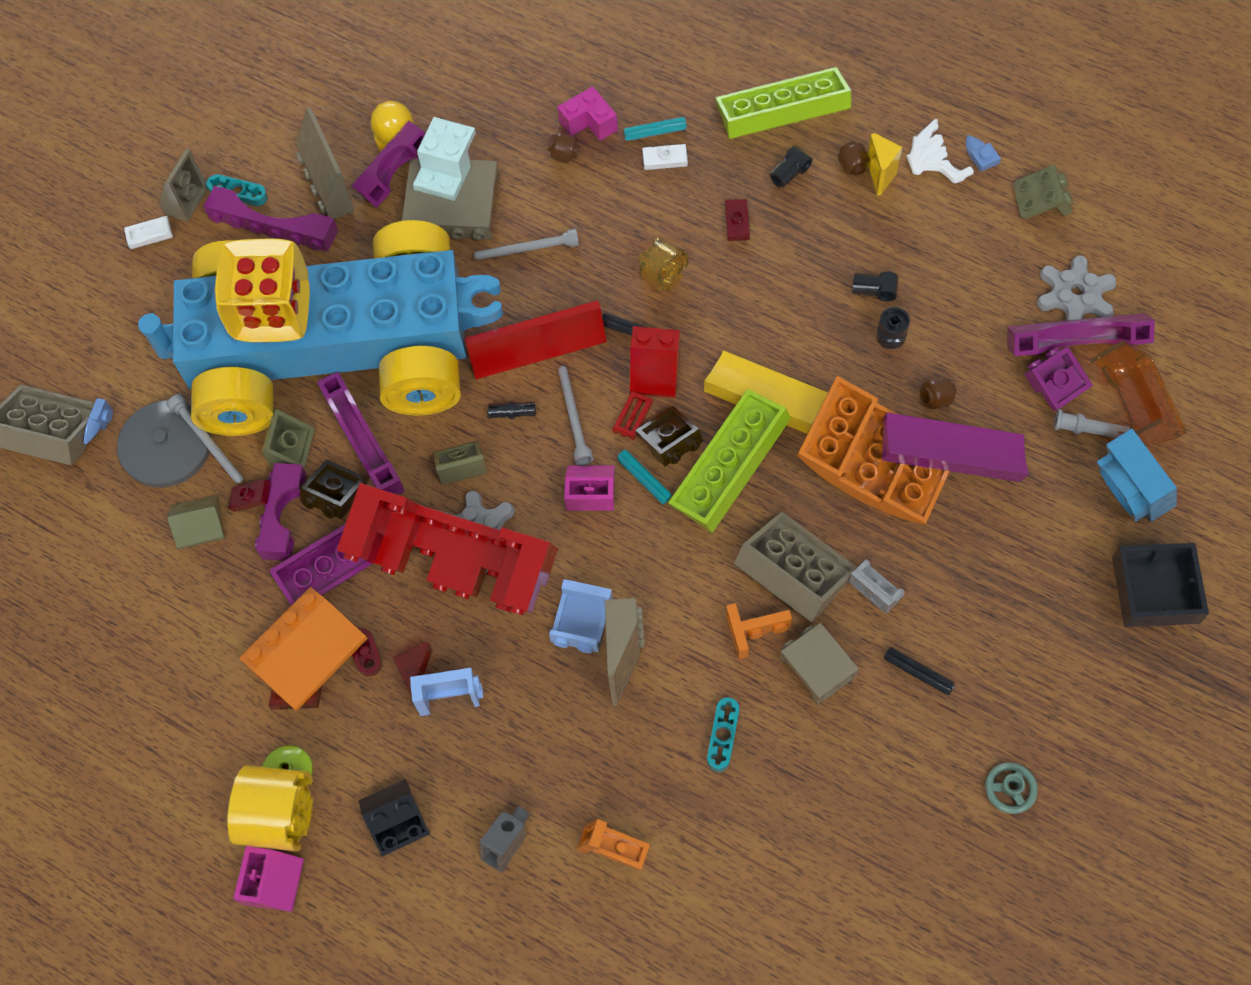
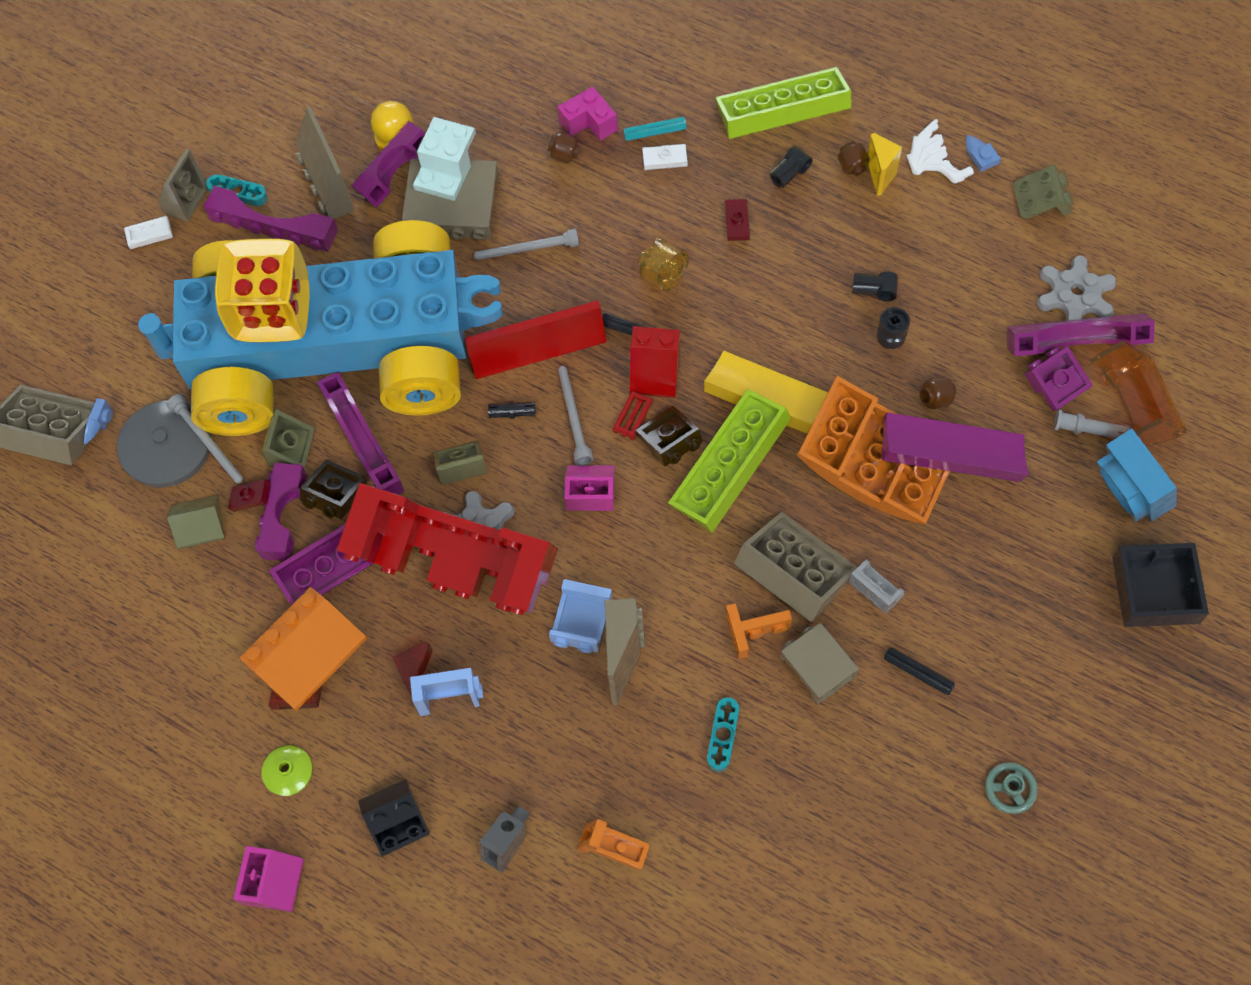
(270, 808): yellow brick -> none
(367, 654): dark red plate -> none
(644, 476): teal axle -> none

